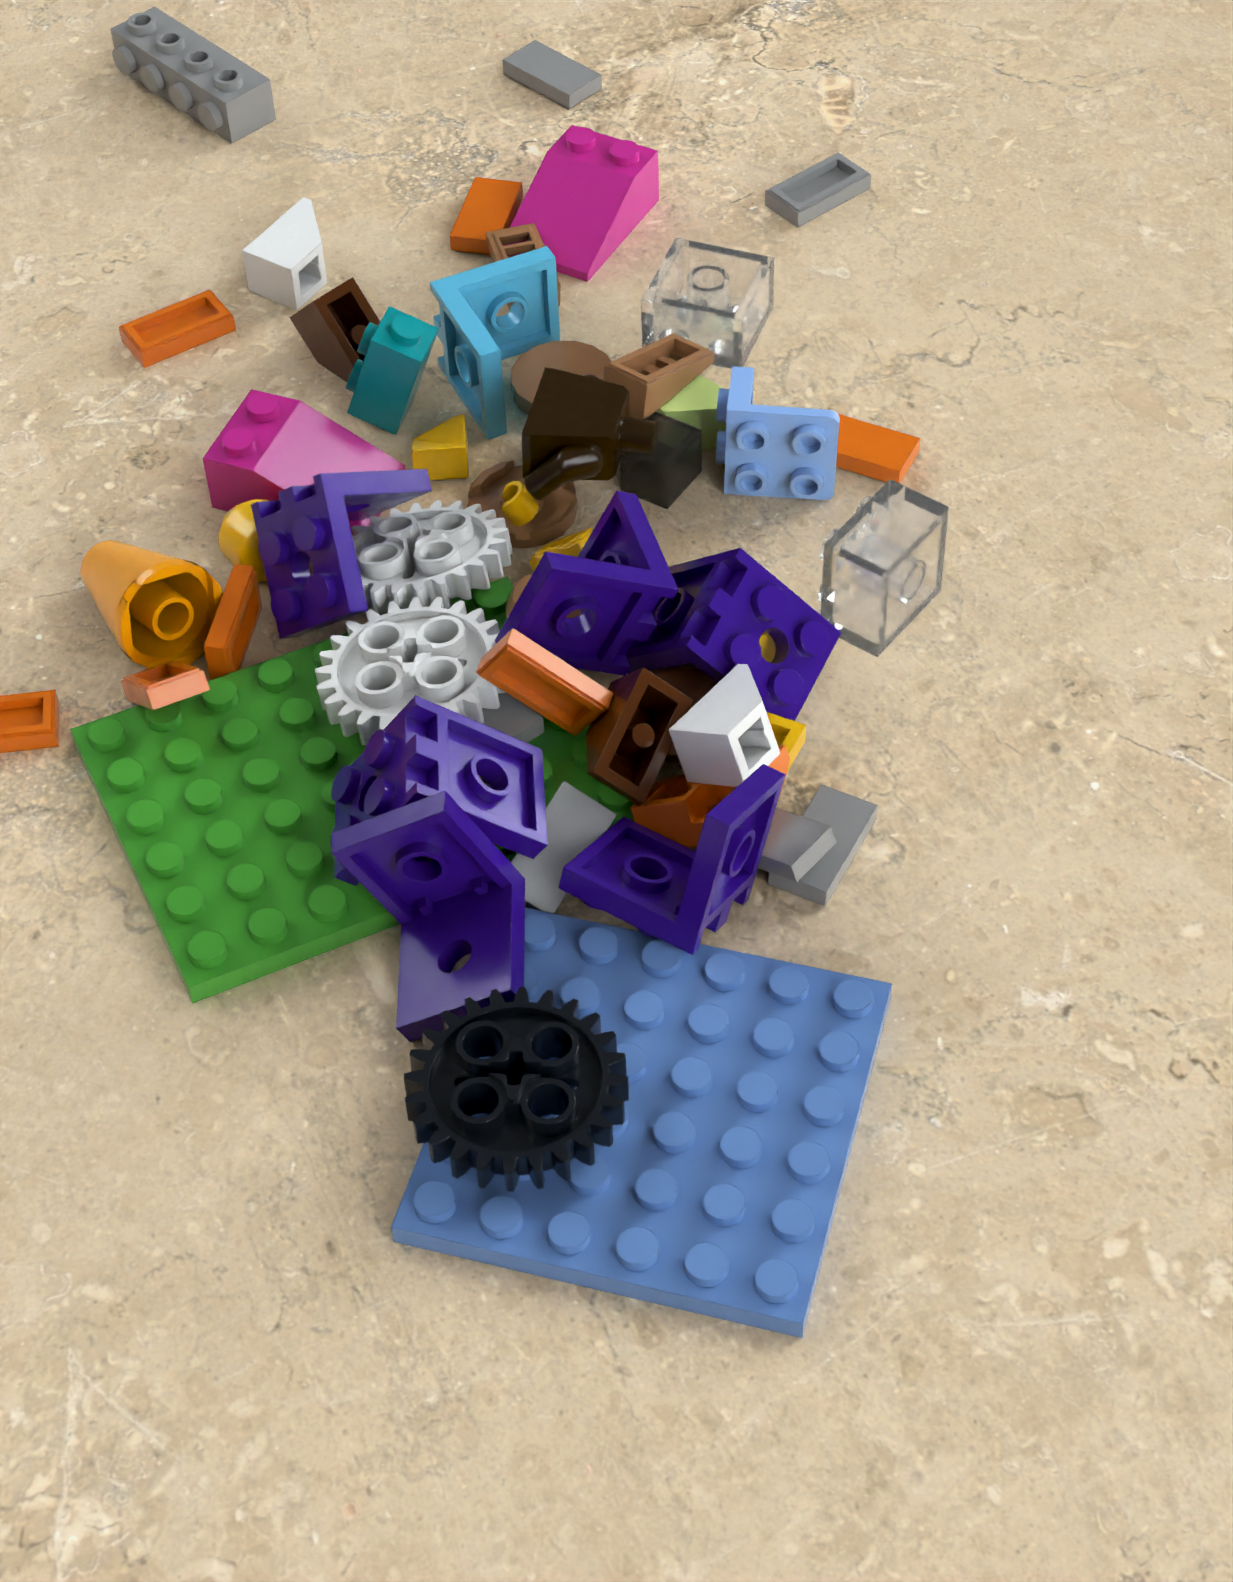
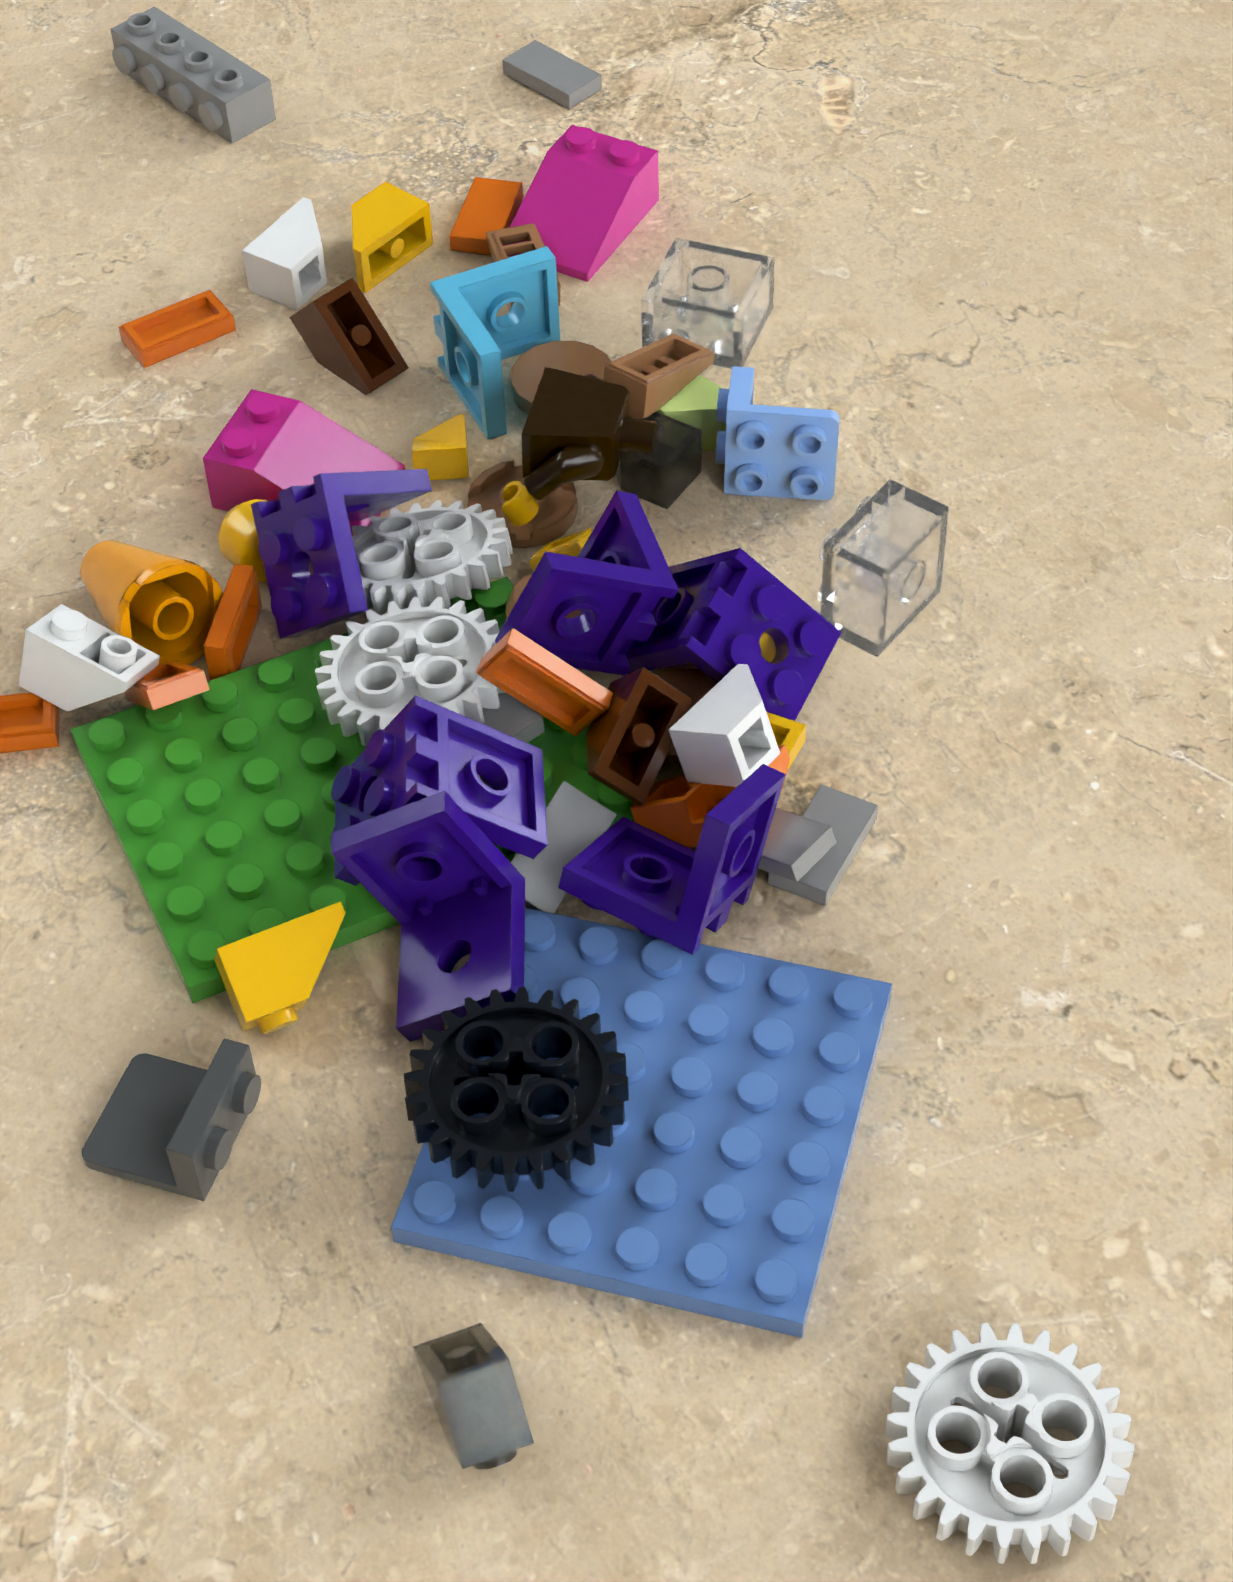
(79, 660): none -> white slope
(175, 1120): none -> dark grey bracket
(277, 968): none -> yellow slope
(388, 233): none -> yellow slope
(391, 369): teal brick -> none
(475, 1397): none -> clear smoke slope
(817, 189): light grey tile -> none
(875, 450): orange tile -> none
(969, 1486): none -> white gear

